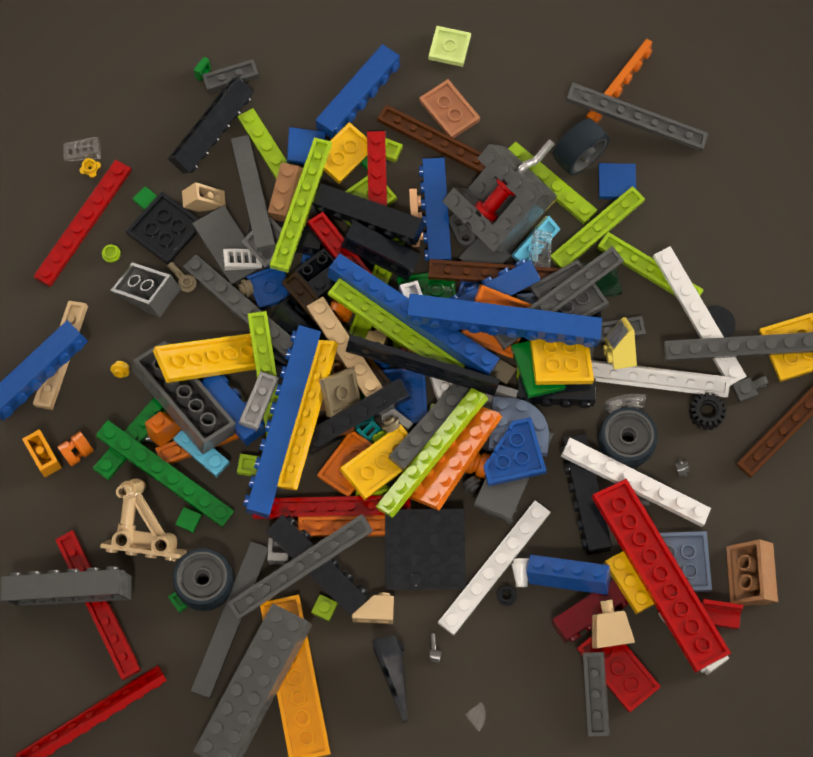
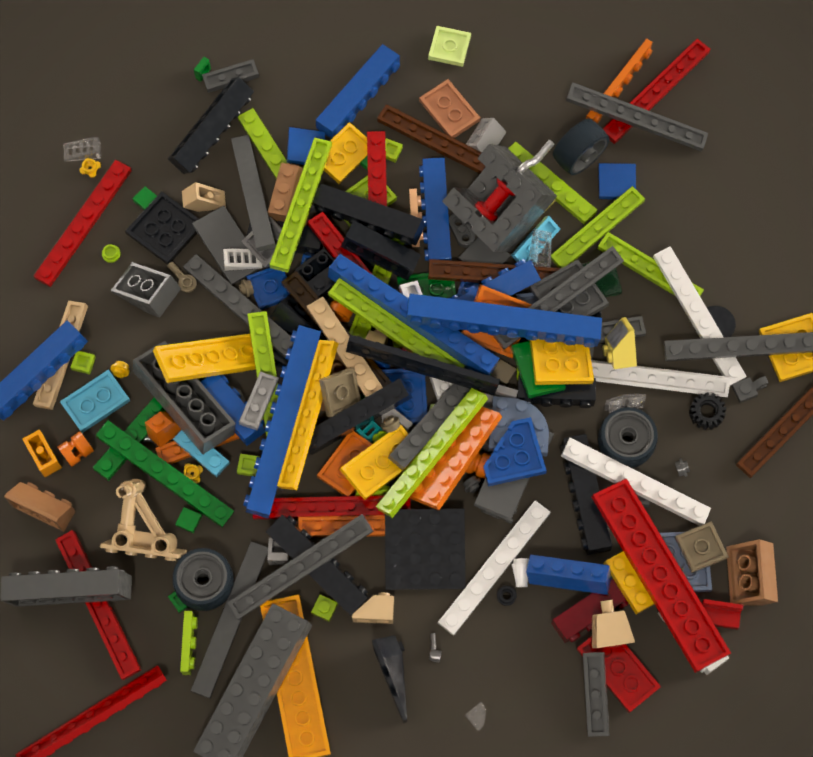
(41, 505): none -> medium nougat slope
(83, 362): none -> lime plate
(95, 401): none -> medium azure plate
(188, 468): none -> yellow plate
(188, 642): none -> lime plate
(486, 133): none -> light grey panel
(661, 86): none -> red plate
(701, 547): none -> dark tan tile

